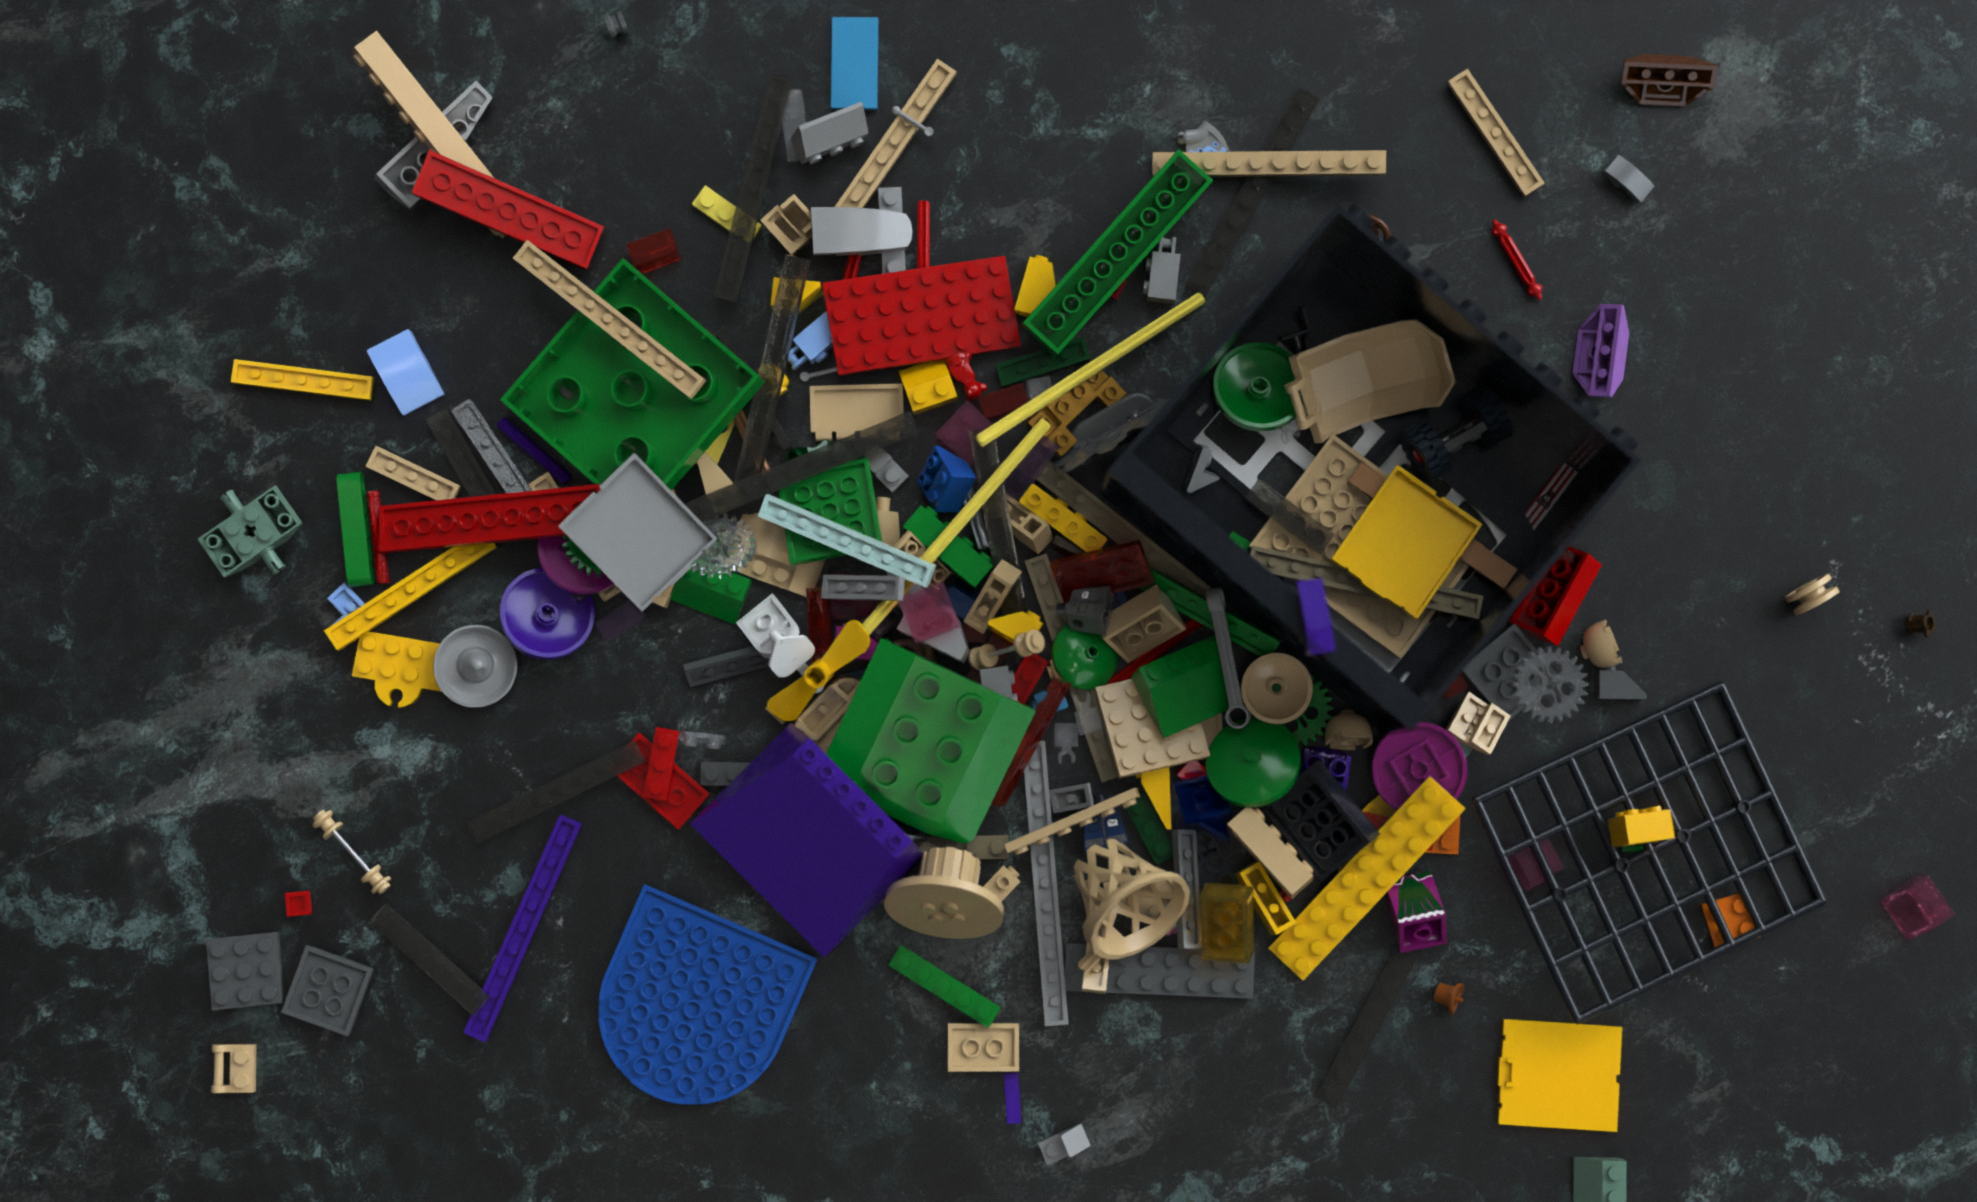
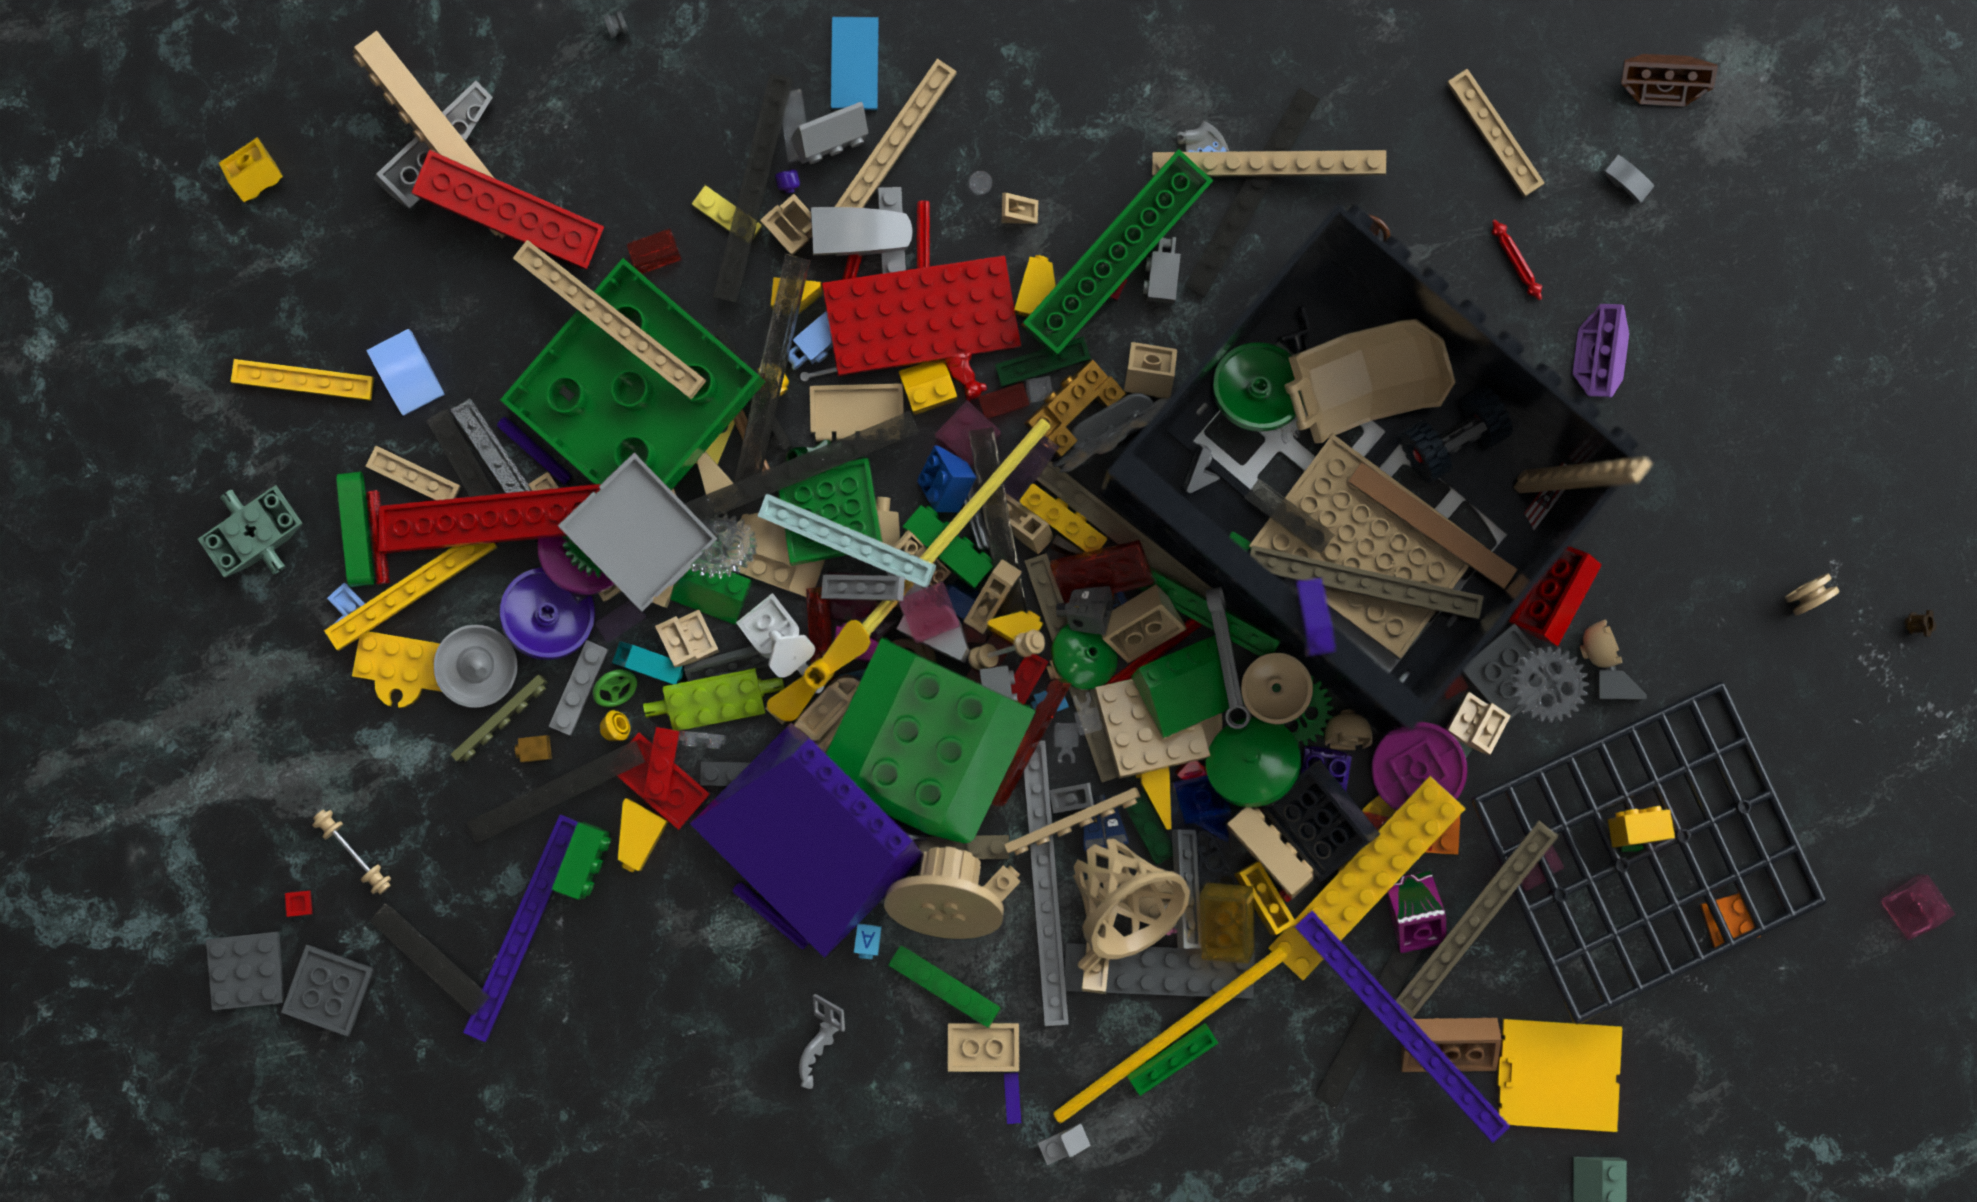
(241, 1068): tan plate -> none
(250, 170): none -> yellow slope
(500, 719): none -> olive plate
(533, 749): none -> pearl gold brick
(578, 688): none -> light grey plate
(582, 861): none -> green brick
(613, 684): none -> bright green piece
(615, 726): none -> yellow cone
(638, 834): none -> yellow slope
(647, 663): none -> teal slope
(687, 639): none -> tan slope
(696, 1000): blue plate -> none
(714, 699): none -> lime plate
(769, 914): none -> dark purple axle
(787, 180): none -> dark purple piece
(823, 1038): none -> light grey piece
(867, 940): none -> medium azure brick
(886, 469): light grey slope -> none
(928, 131): light grey hinge -> none
(980, 182): none -> clear plate
(1019, 209): none -> tan slope
(1089, 369): light yellow axle -> none
(1150, 370): none -> tan slope
(1170, 1035): none -> yellow axle
(1172, 1059): none -> green plate
(1402, 1027): none -> dark purple plate
(1406, 542): yellow piece -> none
(1449, 996): dark orange piece -> none
(1466, 1042): none -> medium nougat slope
(1476, 918): none -> dark tan plate
(1582, 475): none -> tan plate

